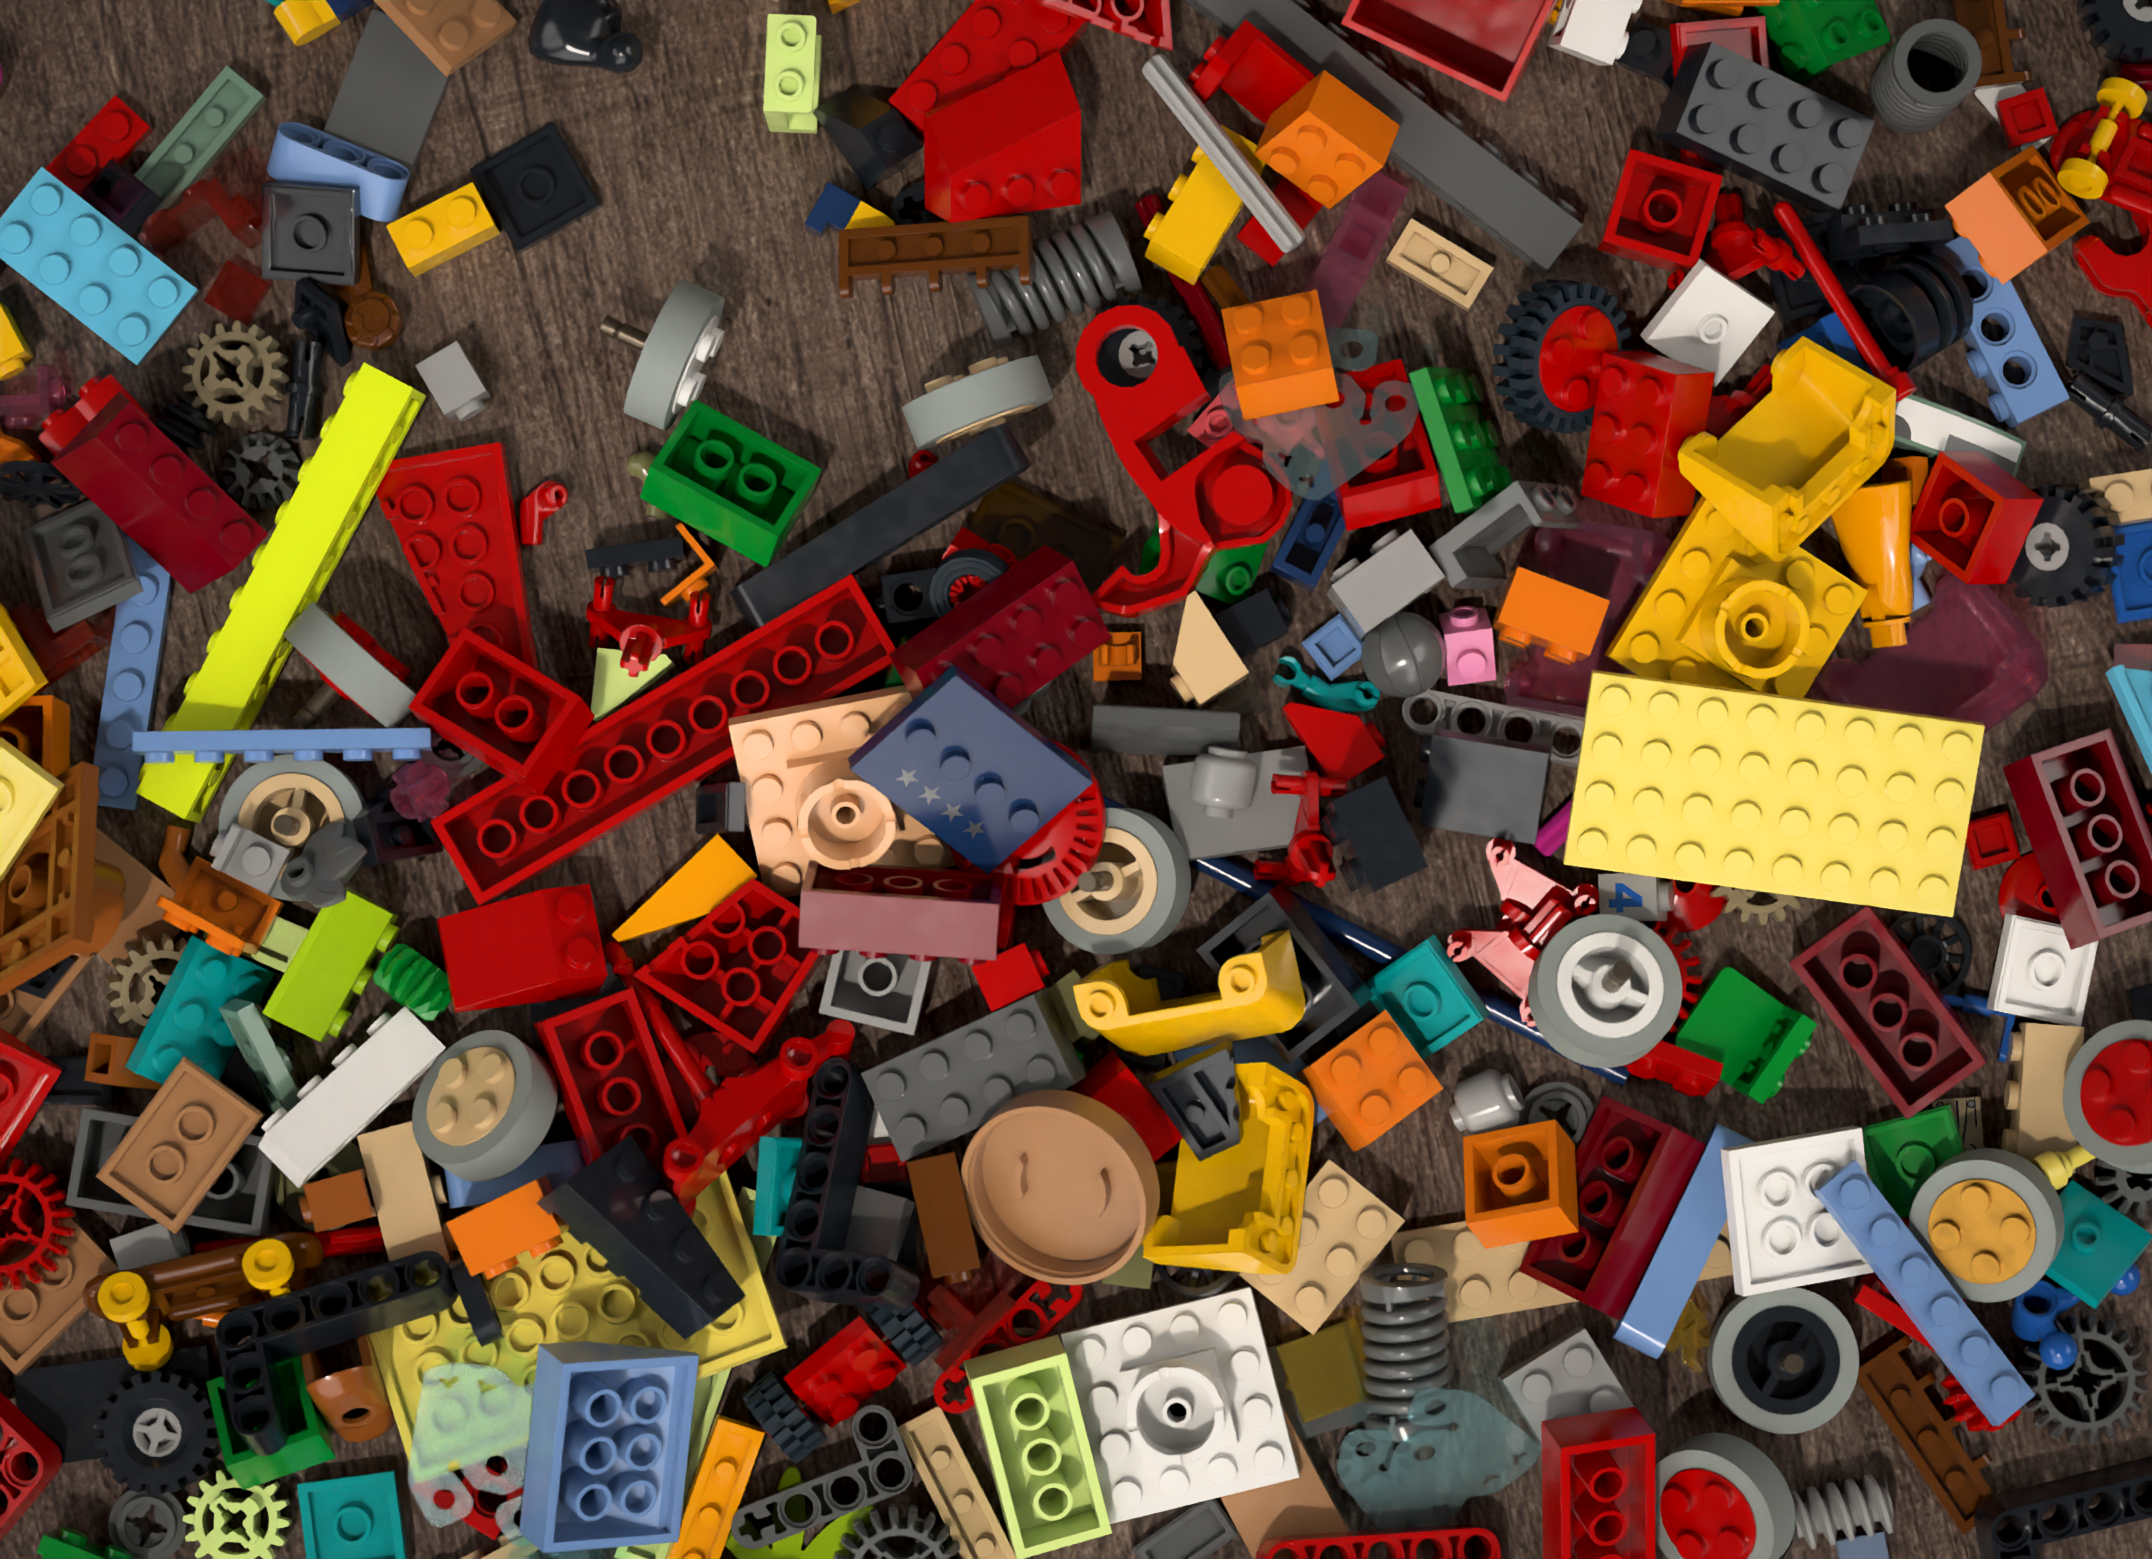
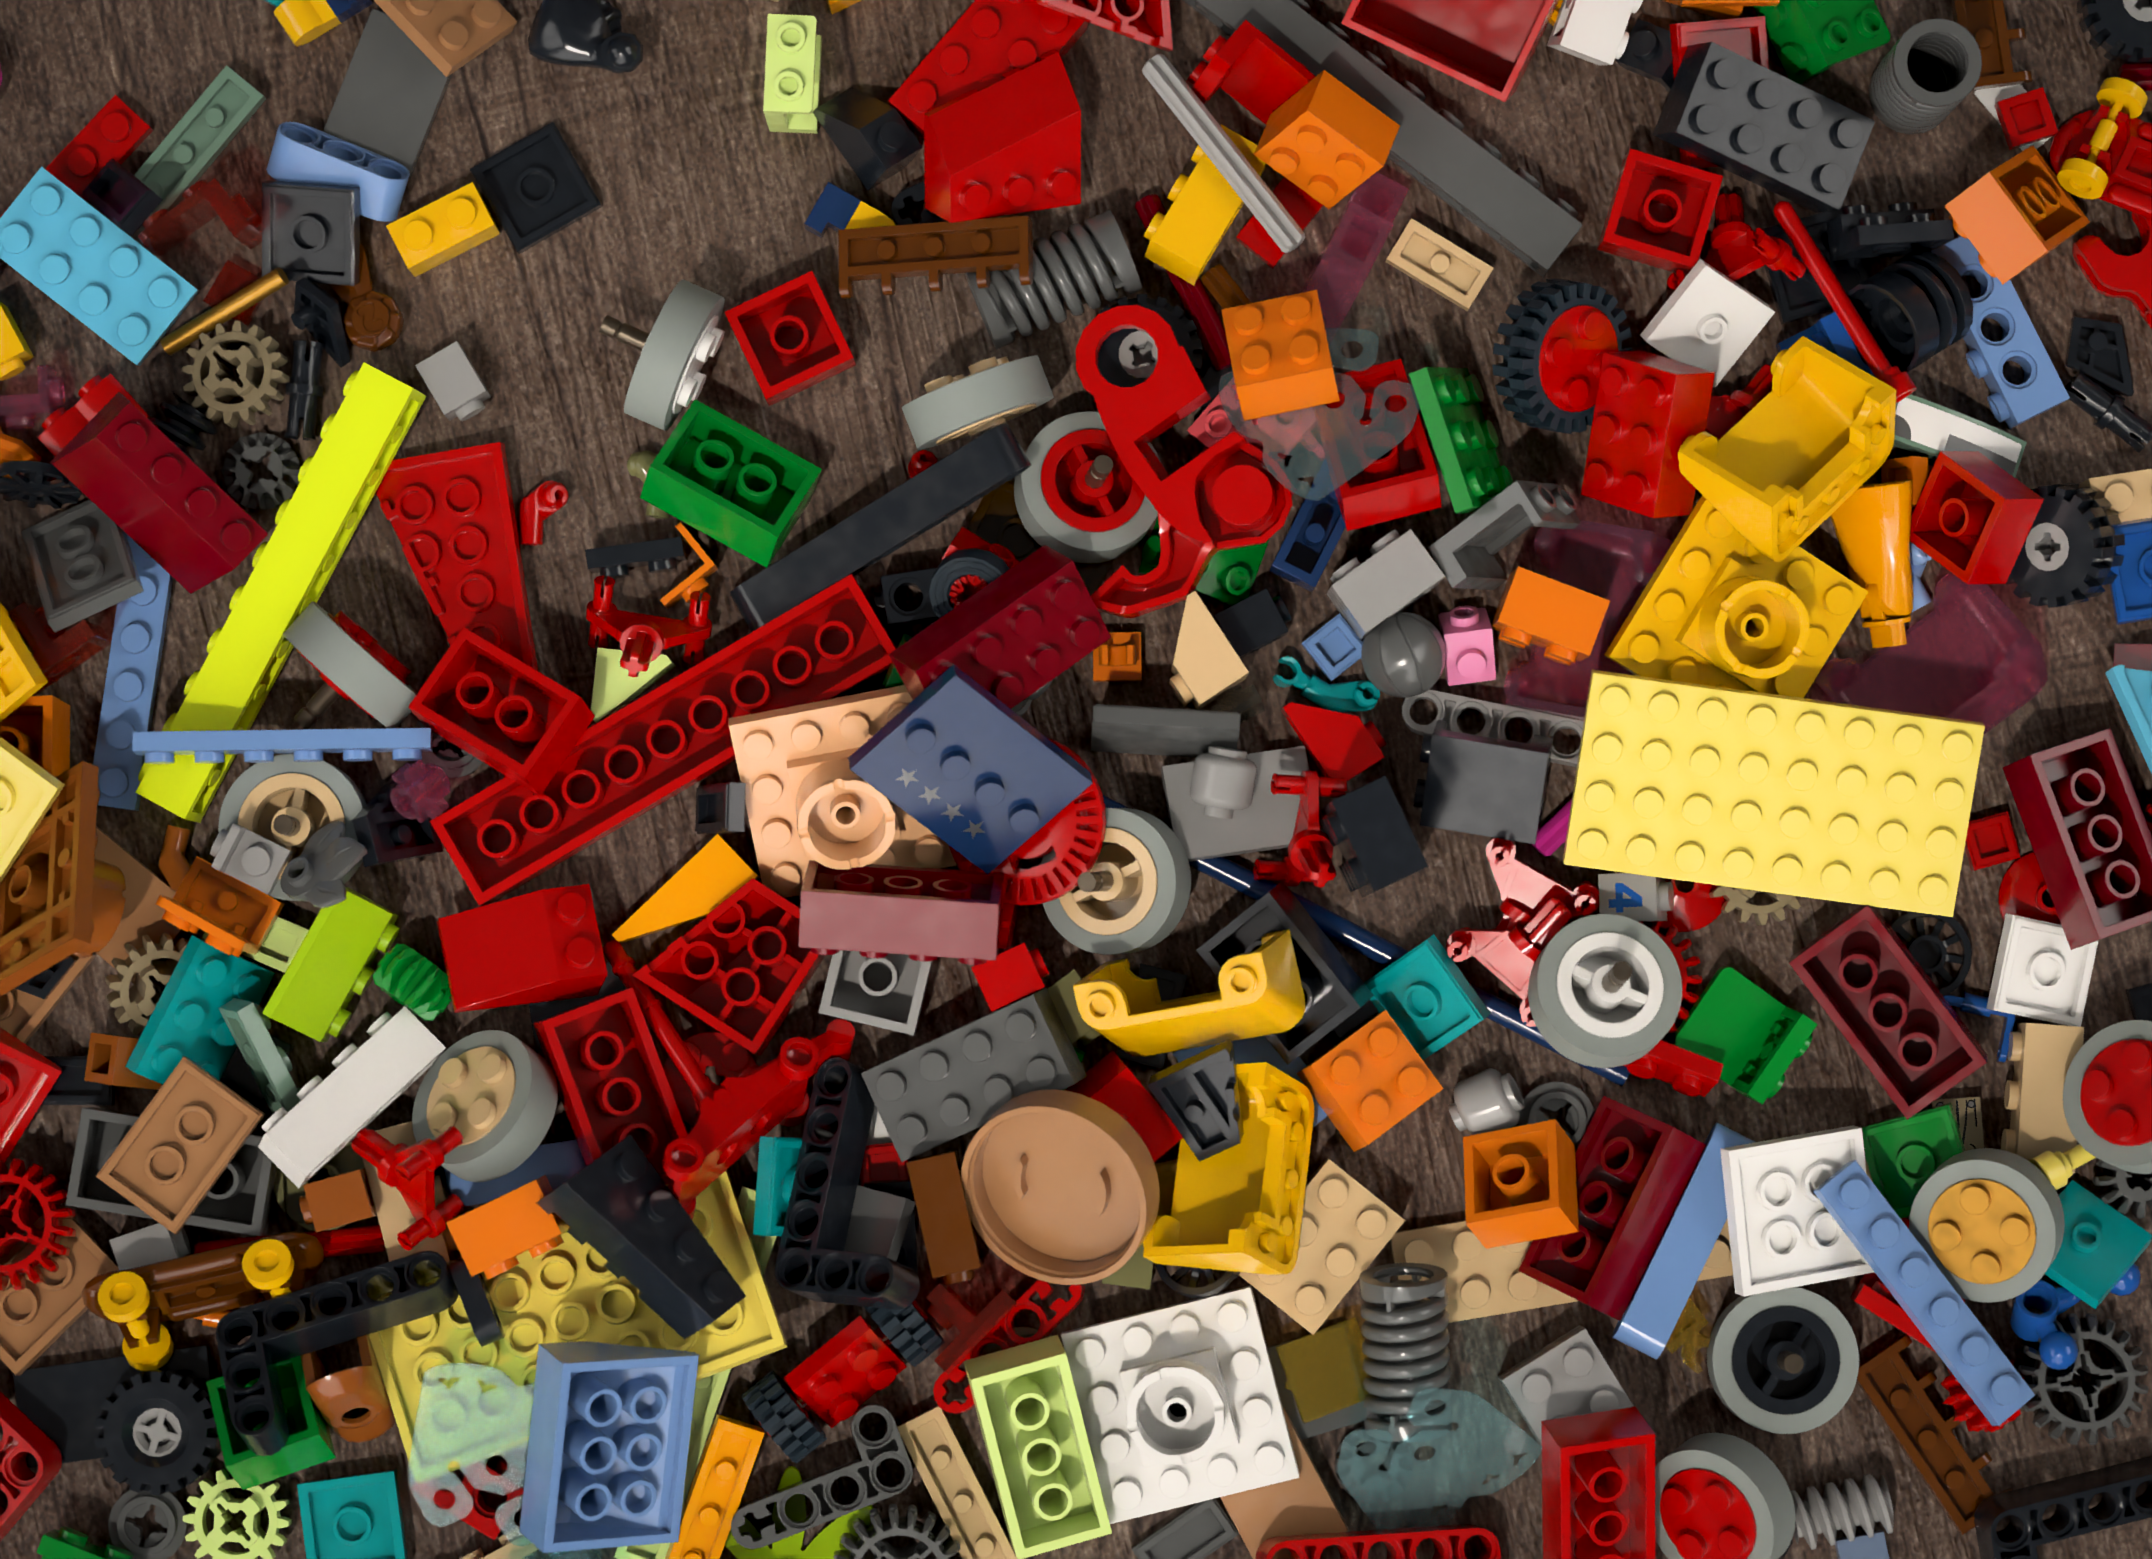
(224, 311): none -> pearl gold bar
(412, 1173): none -> red axle
(790, 338): none -> red brick
(1080, 492): none -> wheel

